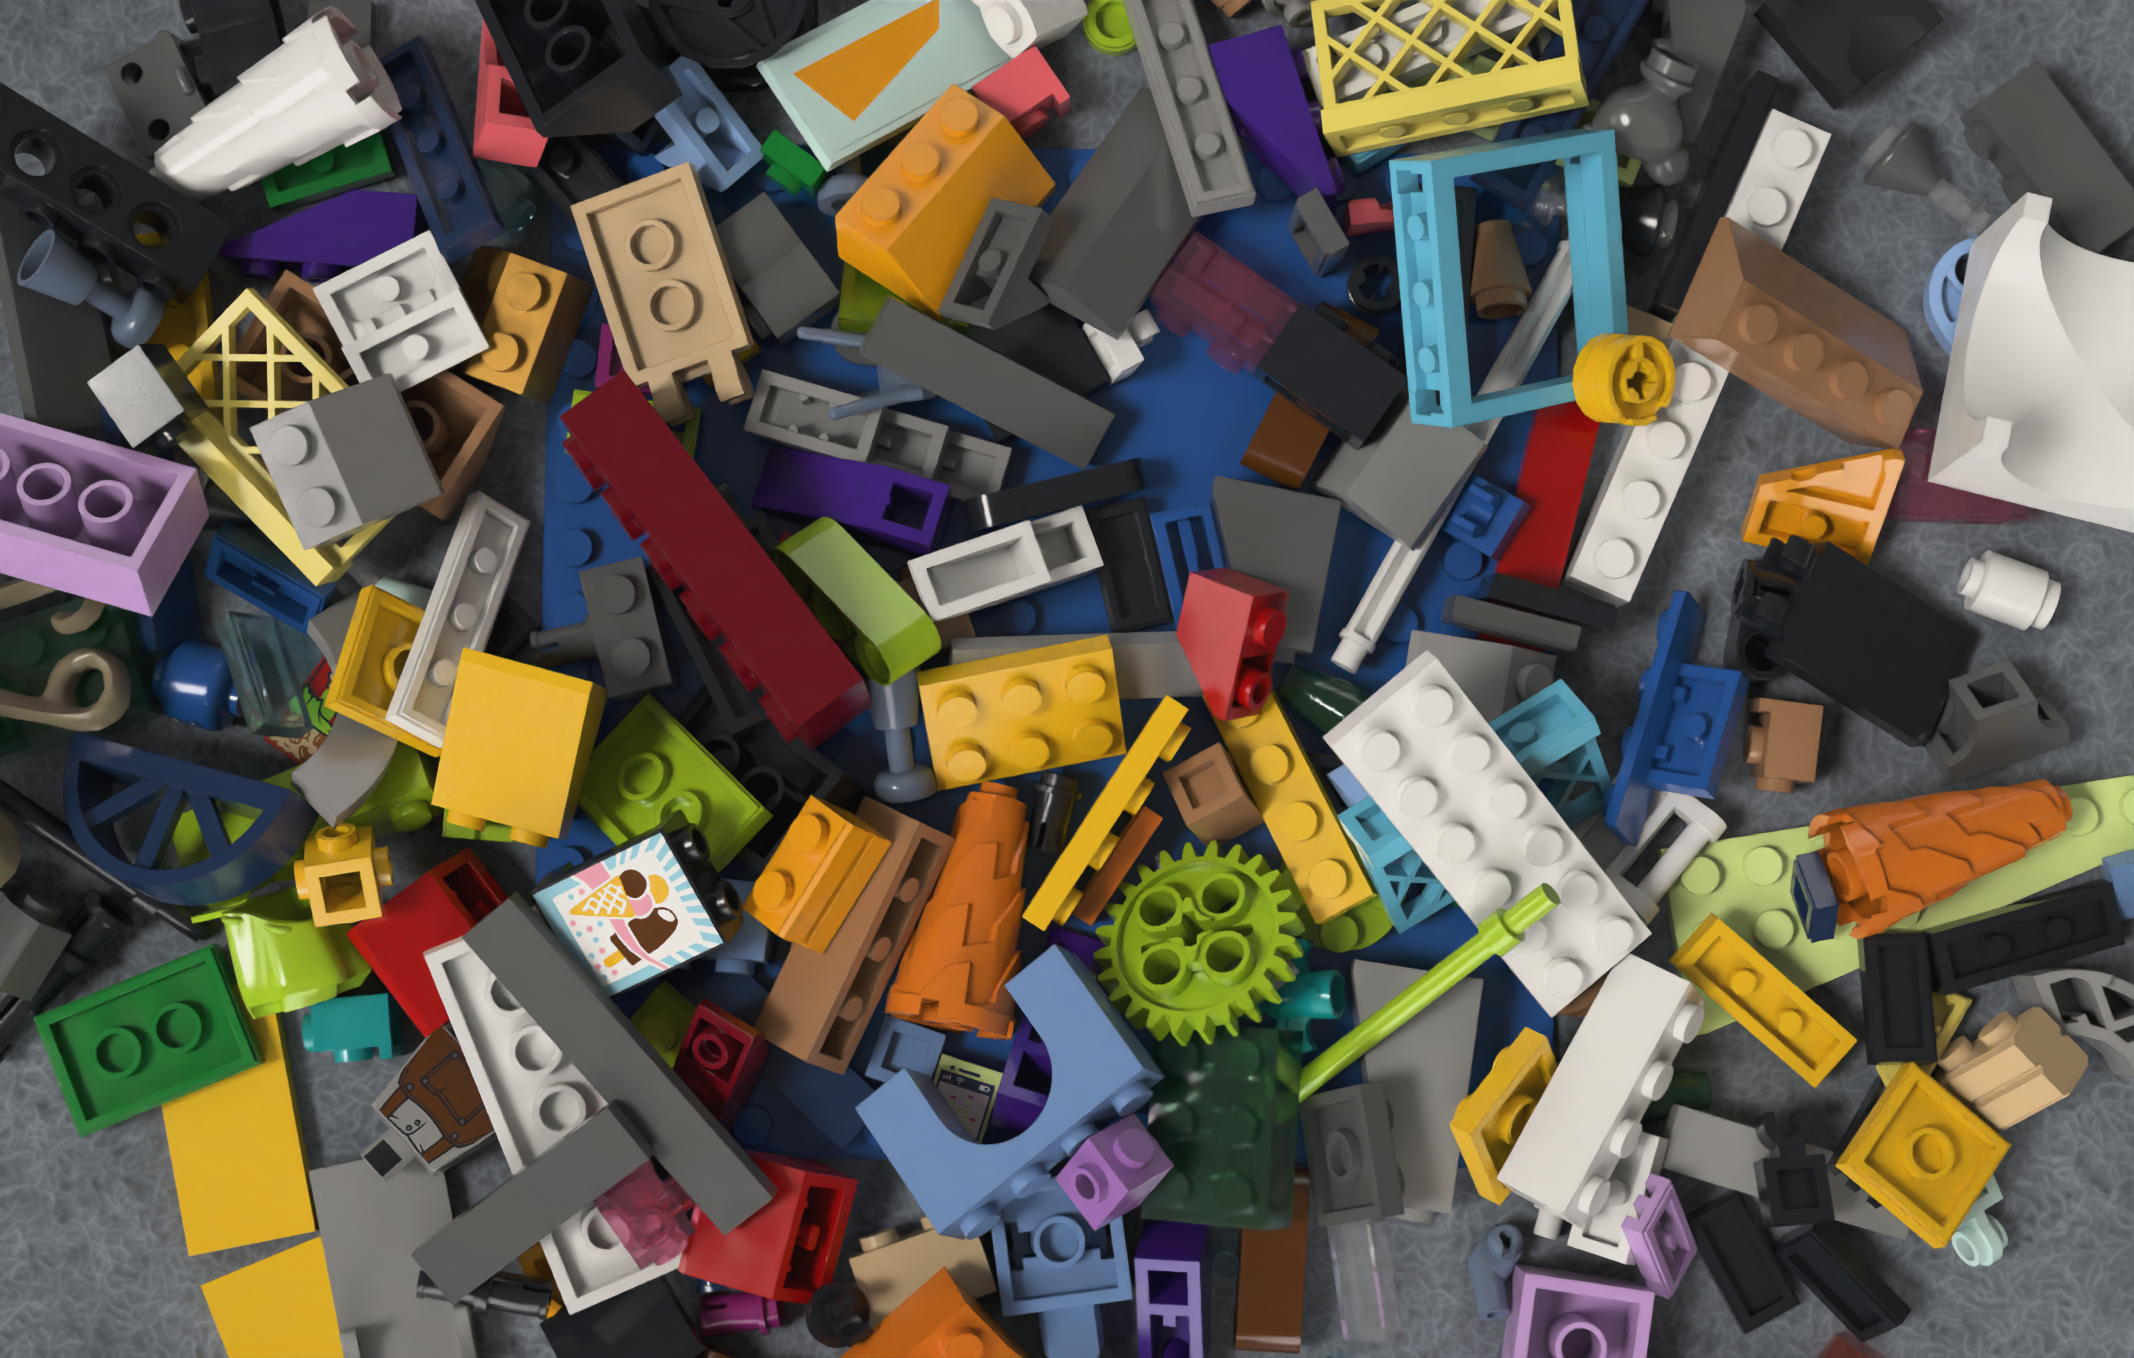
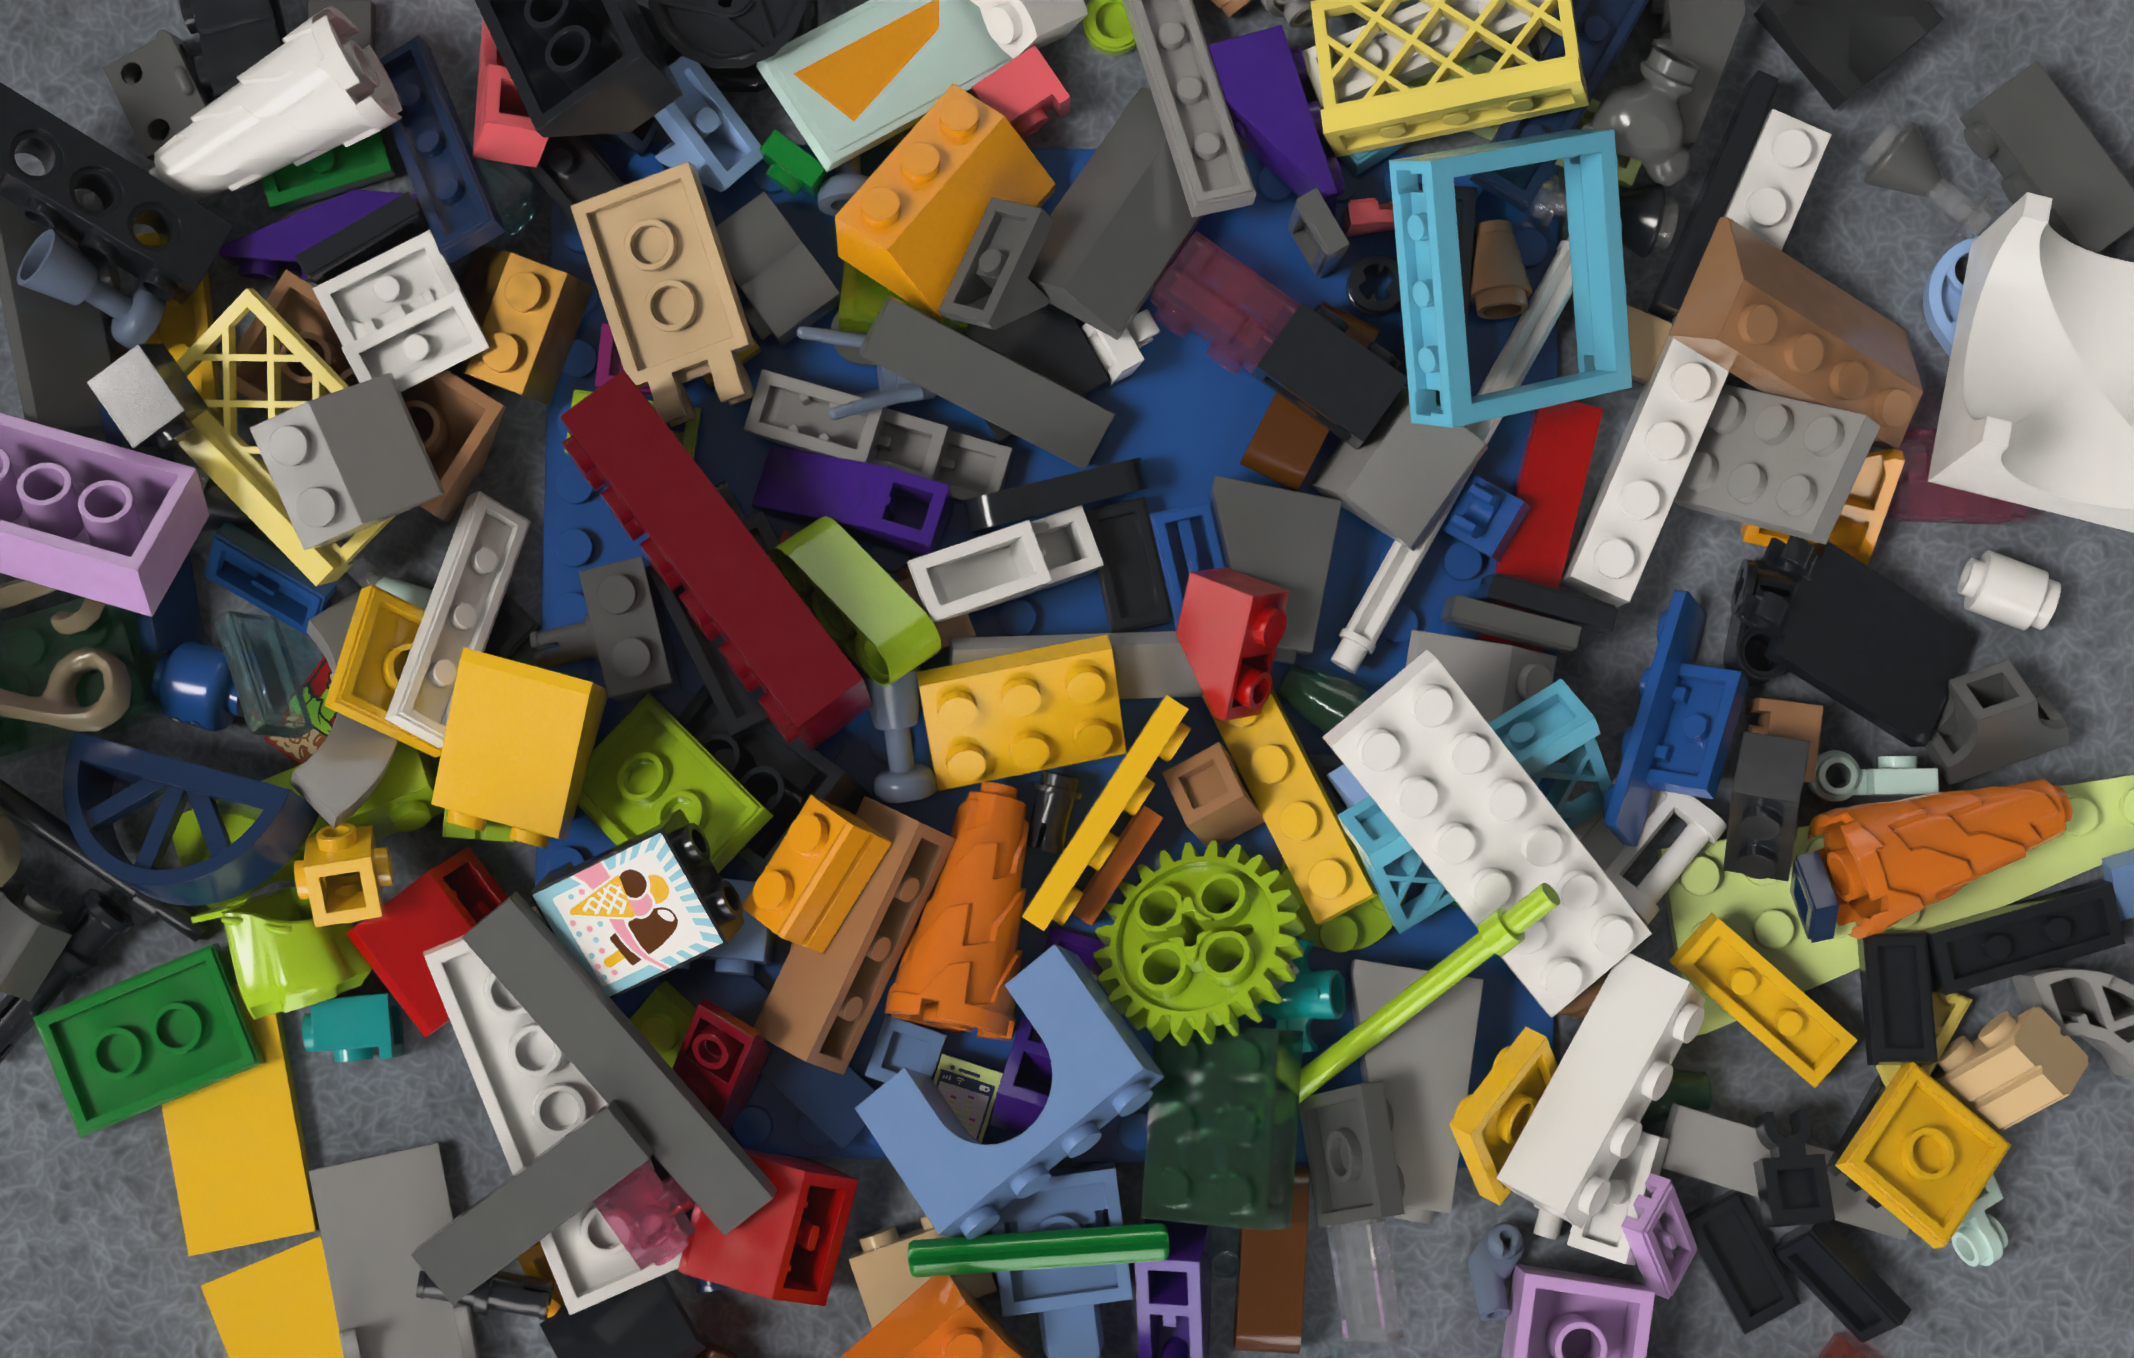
(364, 239): none -> black tile
(430, 1111): torso -> none
(740, 1313): magenta pin -> none
(838, 1315): black plate -> none
(1038, 1250): none -> green axle
(1114, 1171): medium lavender brick -> none
(1623, 378): yellow wheel -> none
(1766, 806): none -> black brick
(1776, 463): none -> light grey plate
(1893, 777): none -> light aqua plate

